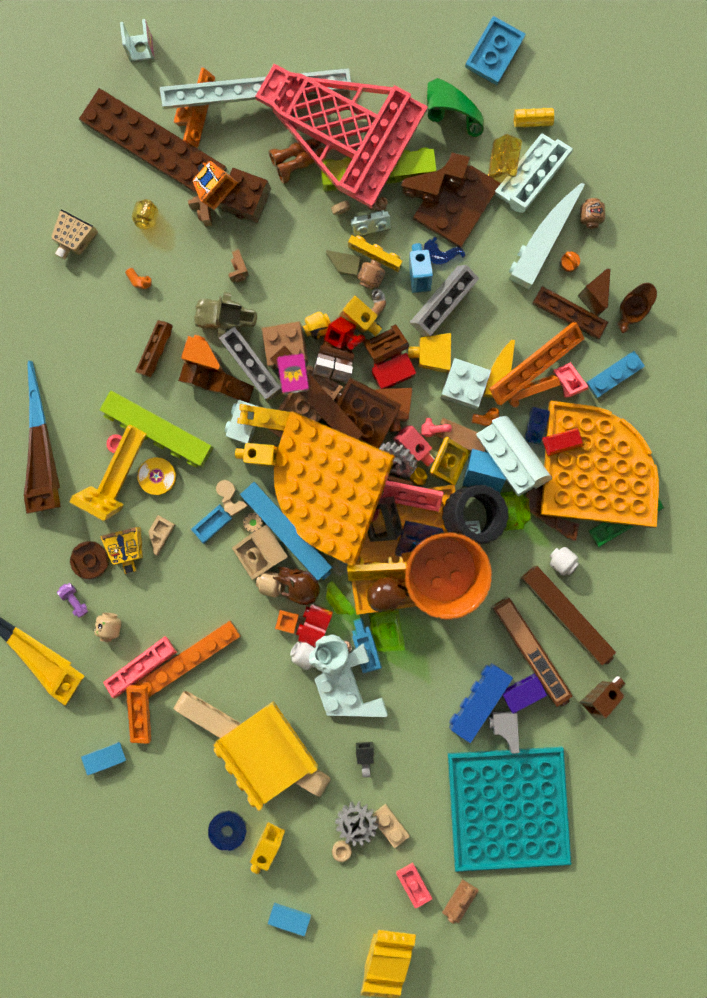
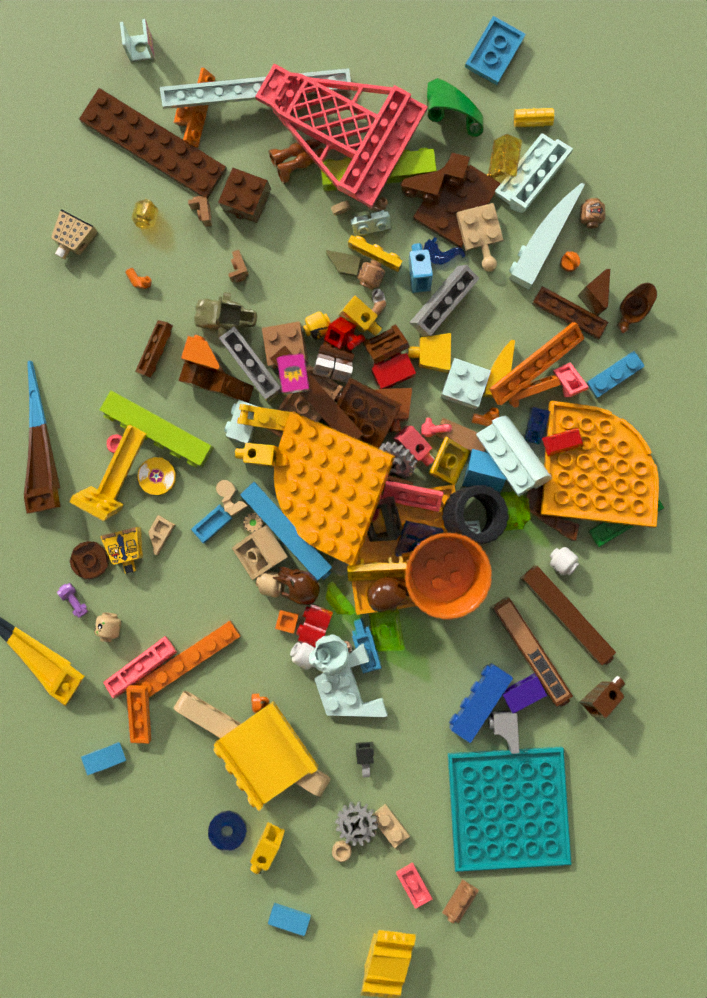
(213, 184): orange torso -> none
(256, 702): none -> orange tile
(418, 476): yellow plate -> none
(479, 229): none -> tan plate

